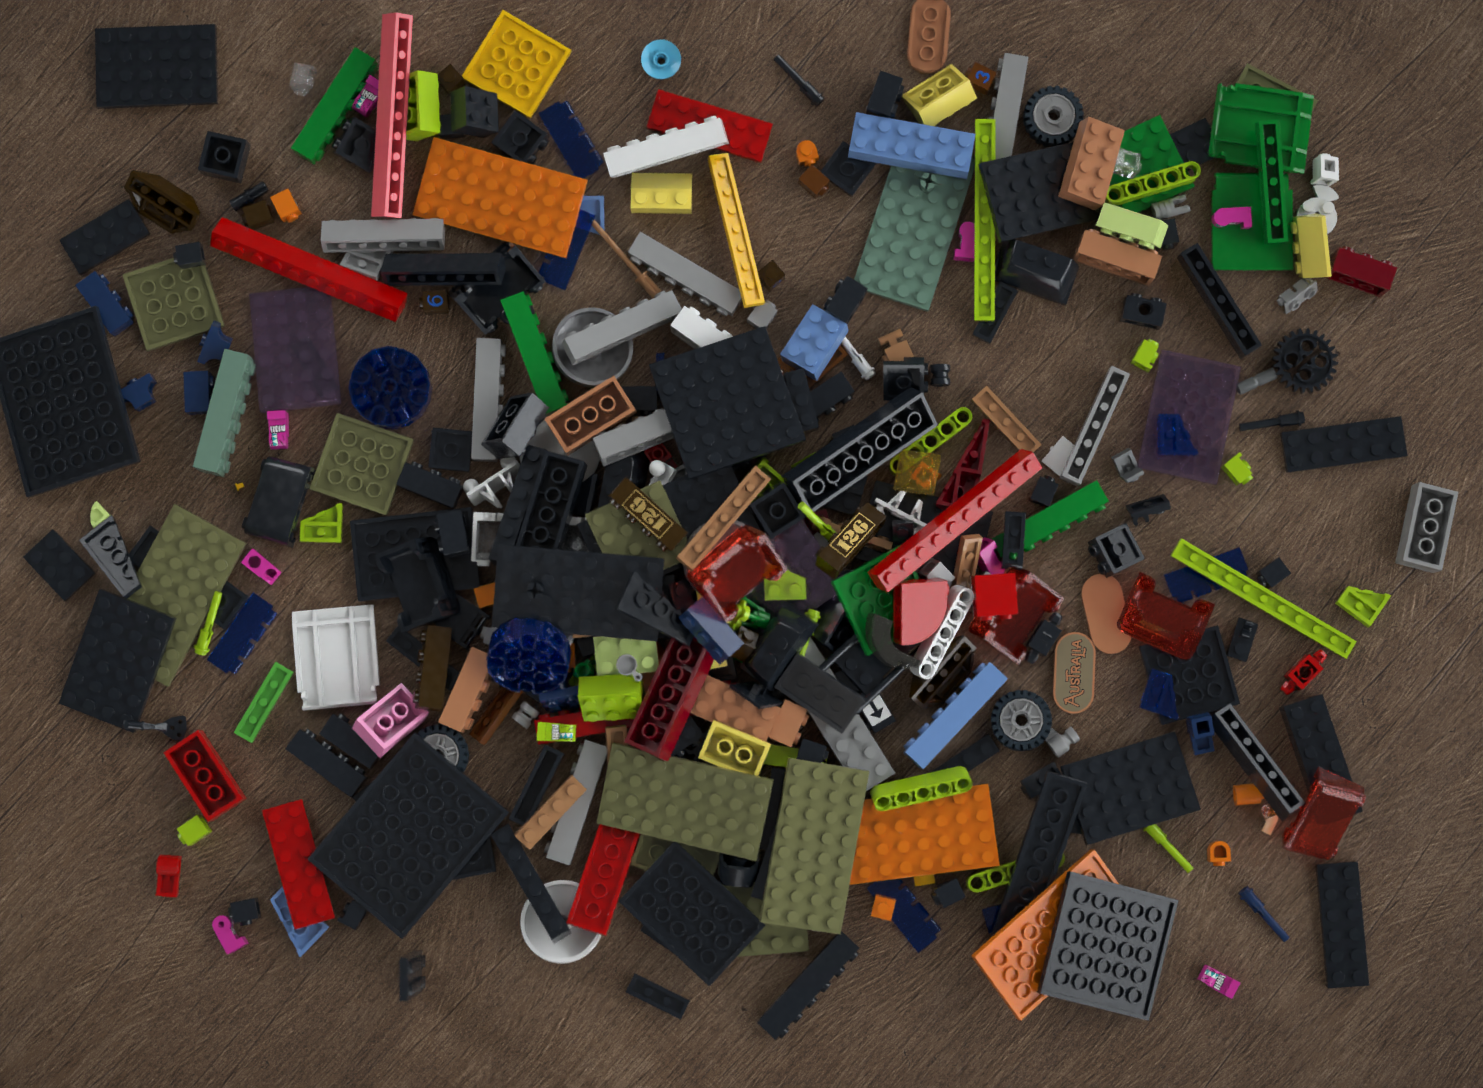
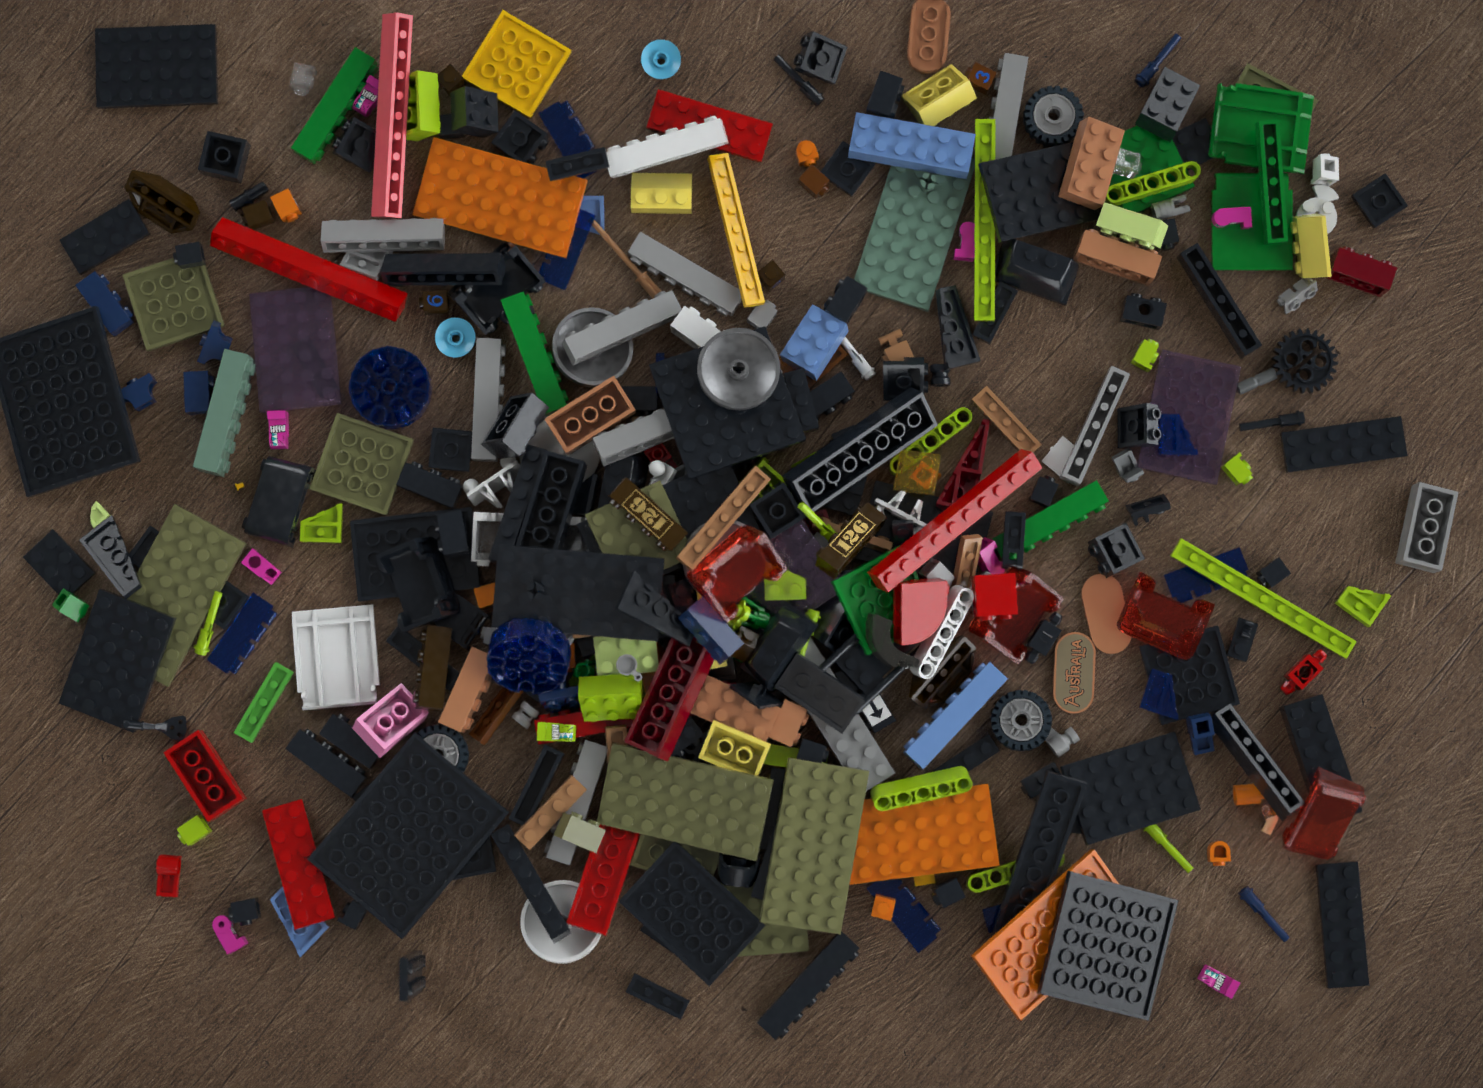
(71, 605): none -> green brick
(451, 328): none -> medium azure dish
(577, 164): none -> black plate
(579, 832): none -> brick
(744, 351): none -> flat silver dish
(820, 57): none -> black plate
(955, 333): none -> black wing
(1138, 426): none -> black plate
(1152, 67): none -> dark blue pin
(1167, 104): none -> black brick
(1379, 201): none -> black plate

